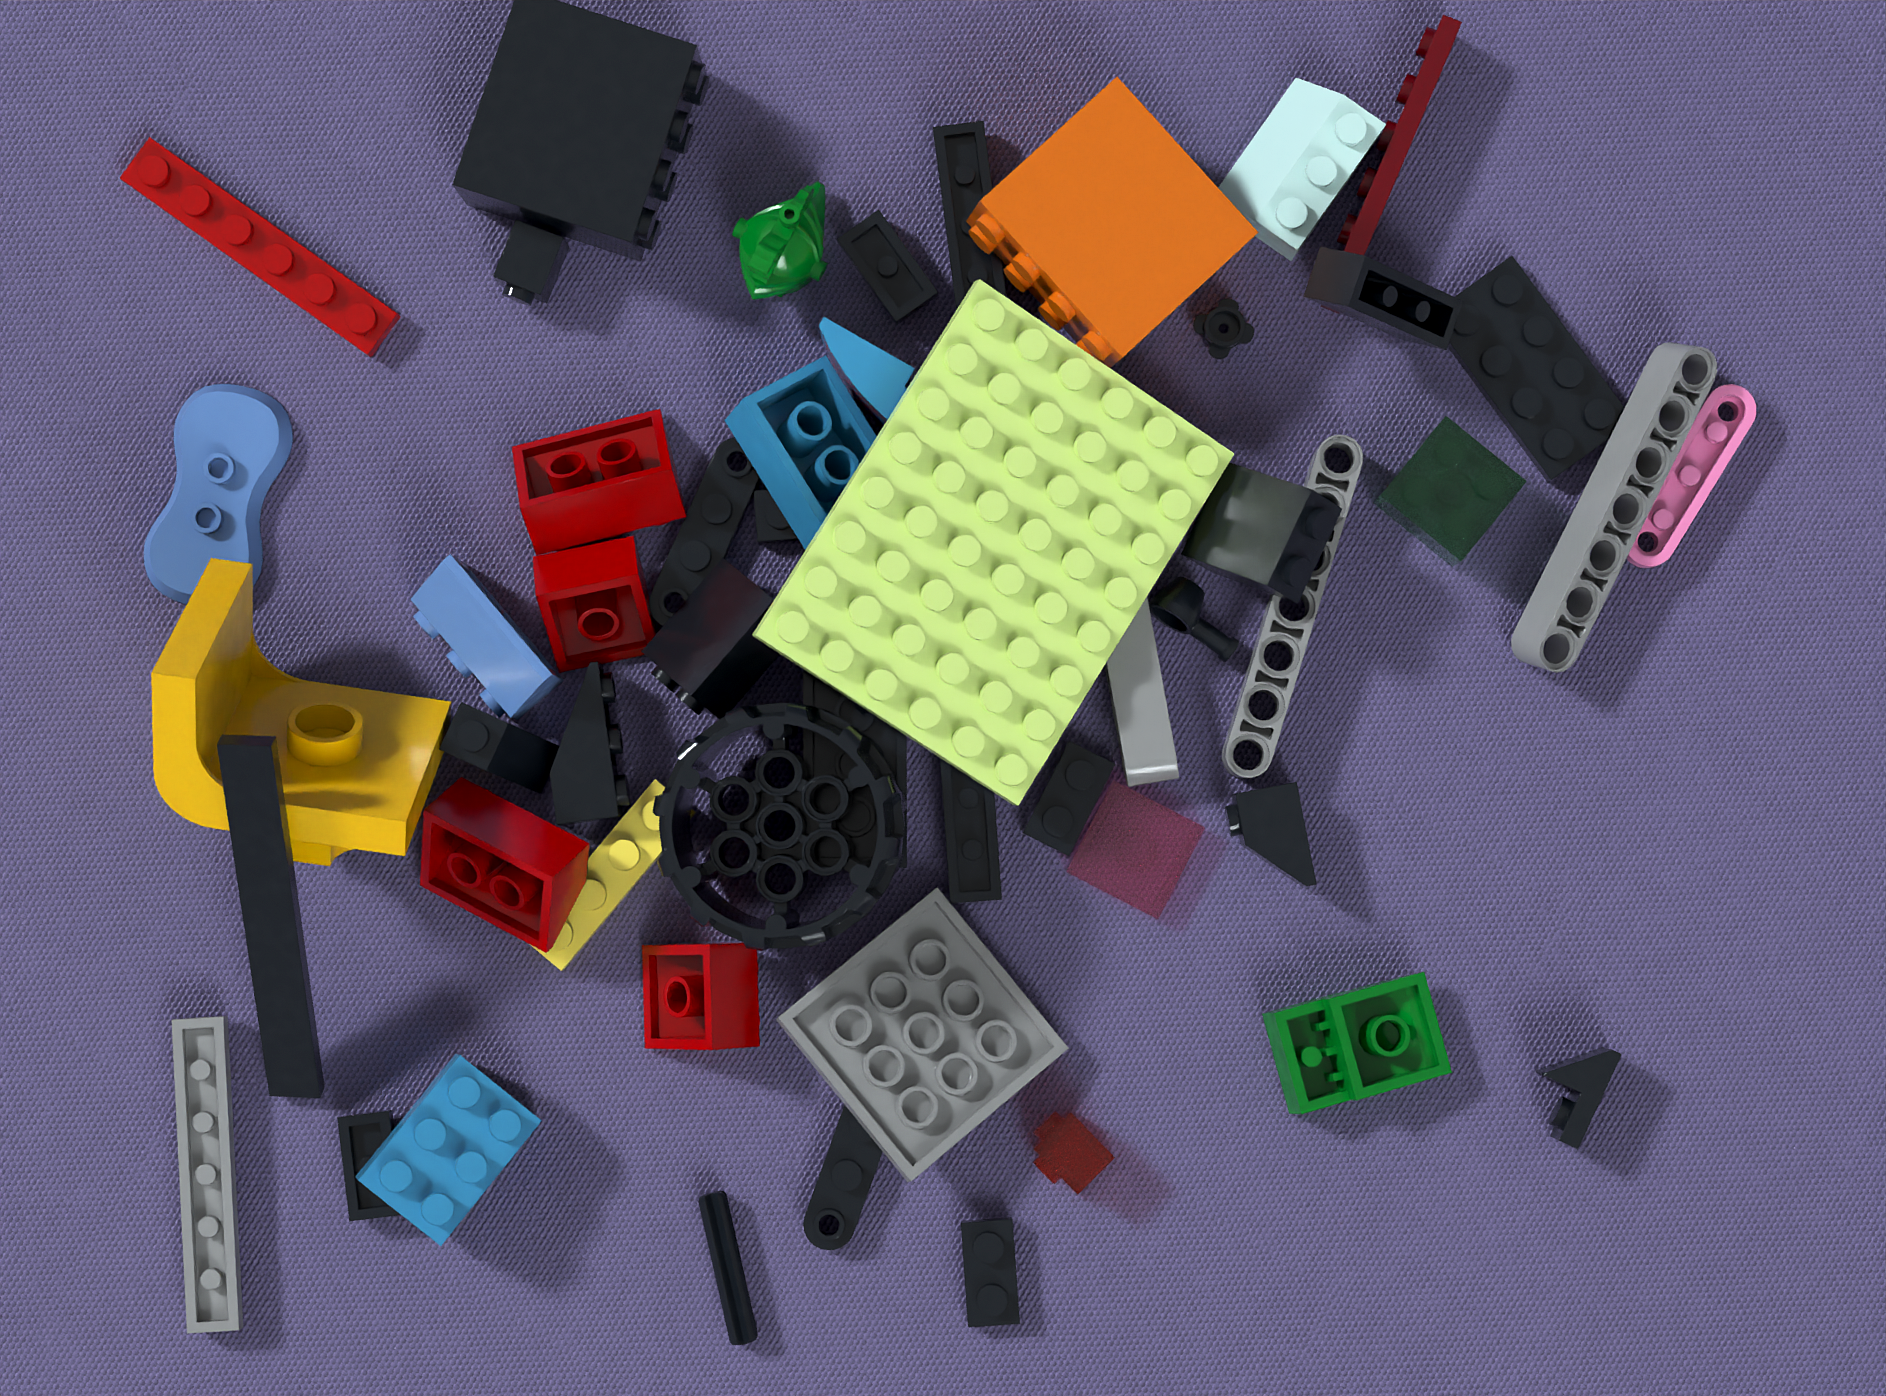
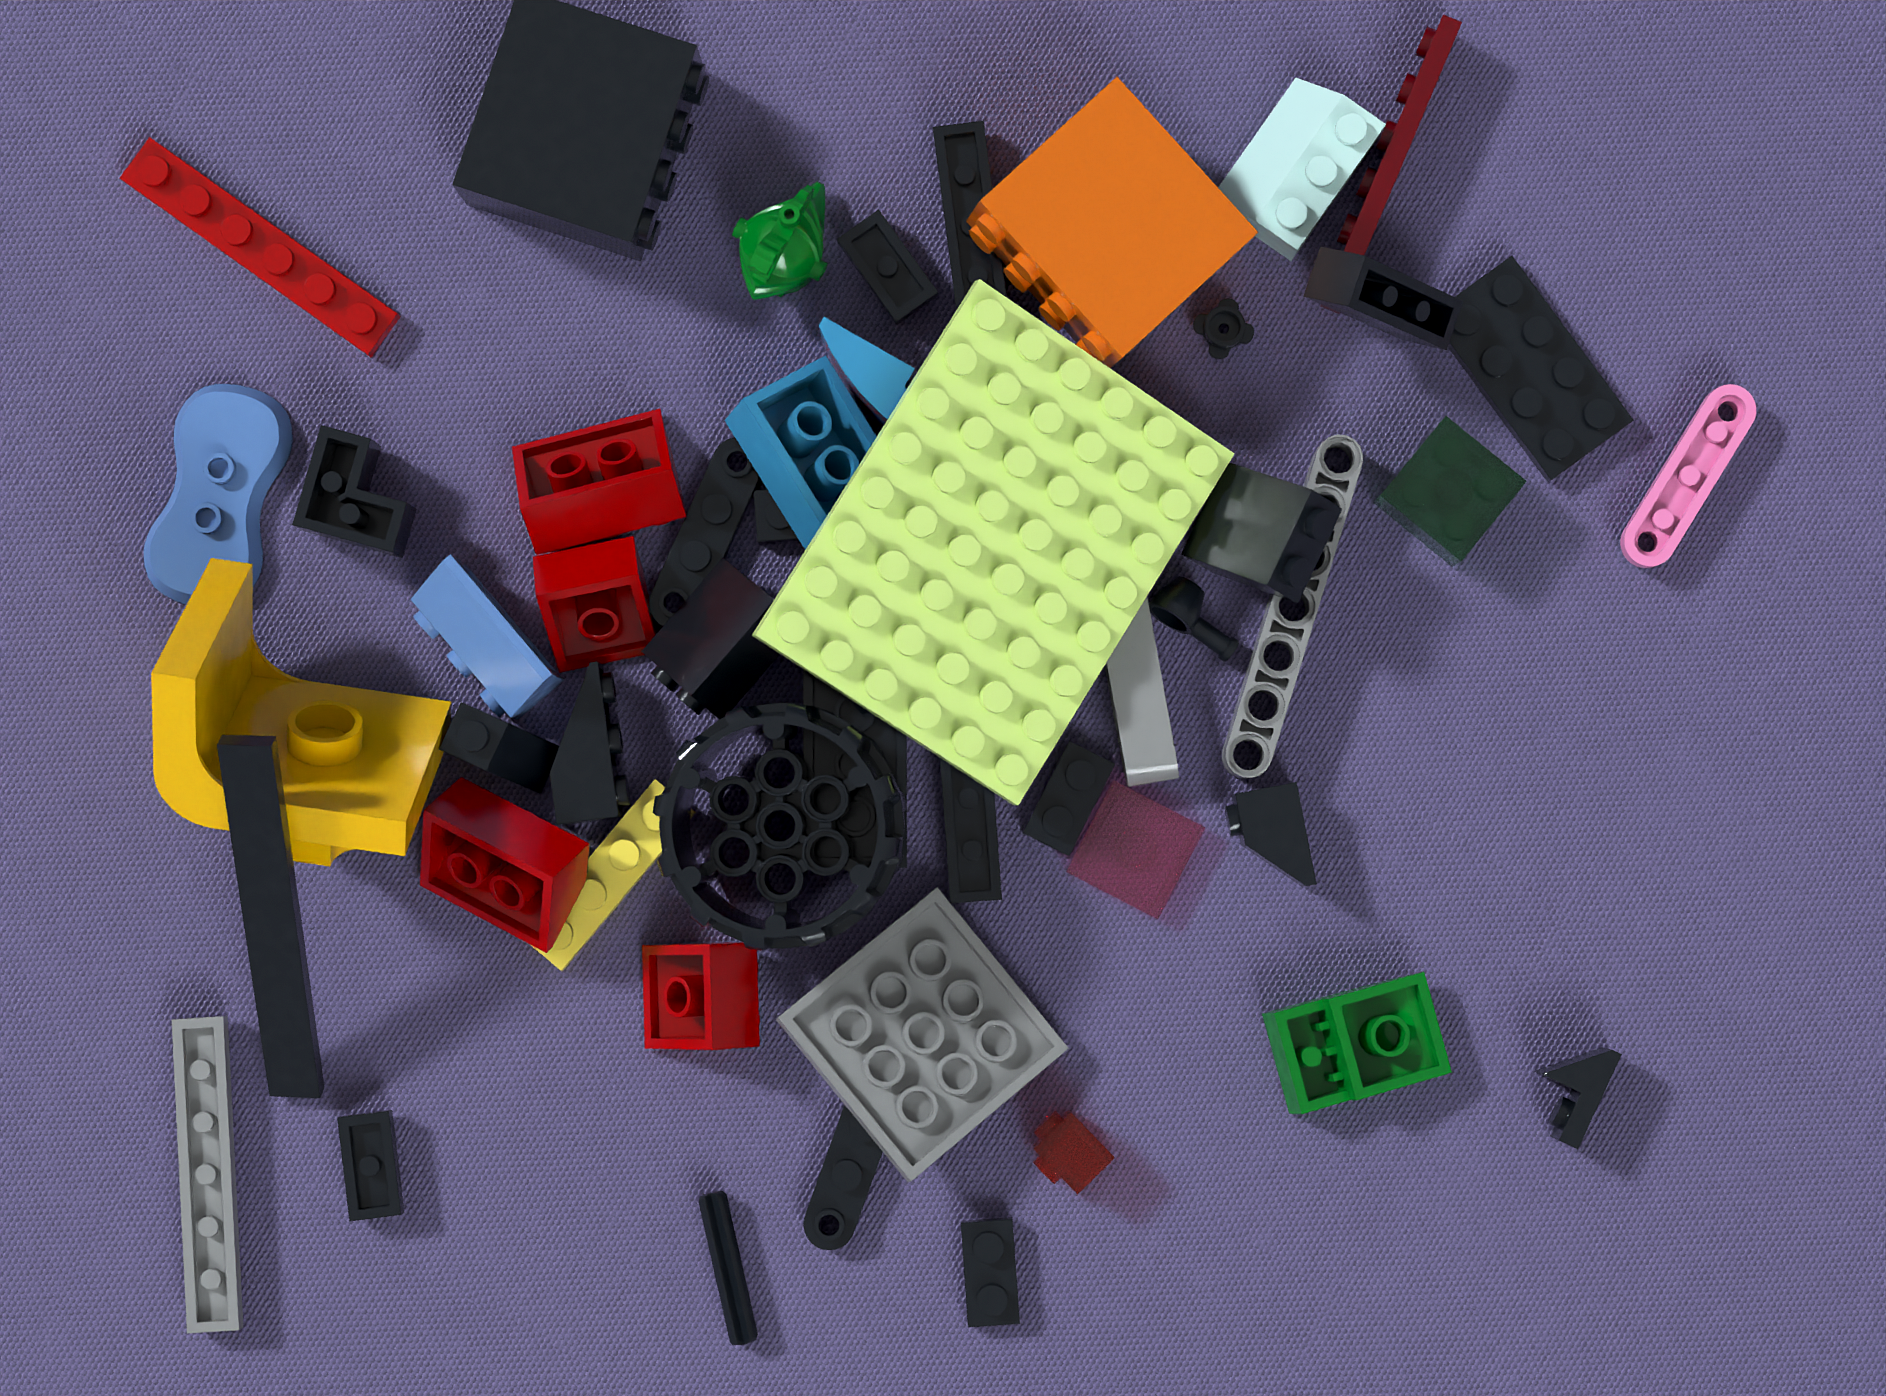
(338, 497): none -> black brick
(448, 1149): dark azure brick -> none
(530, 263): black brick -> none
(1594, 522): light grey beam -> none

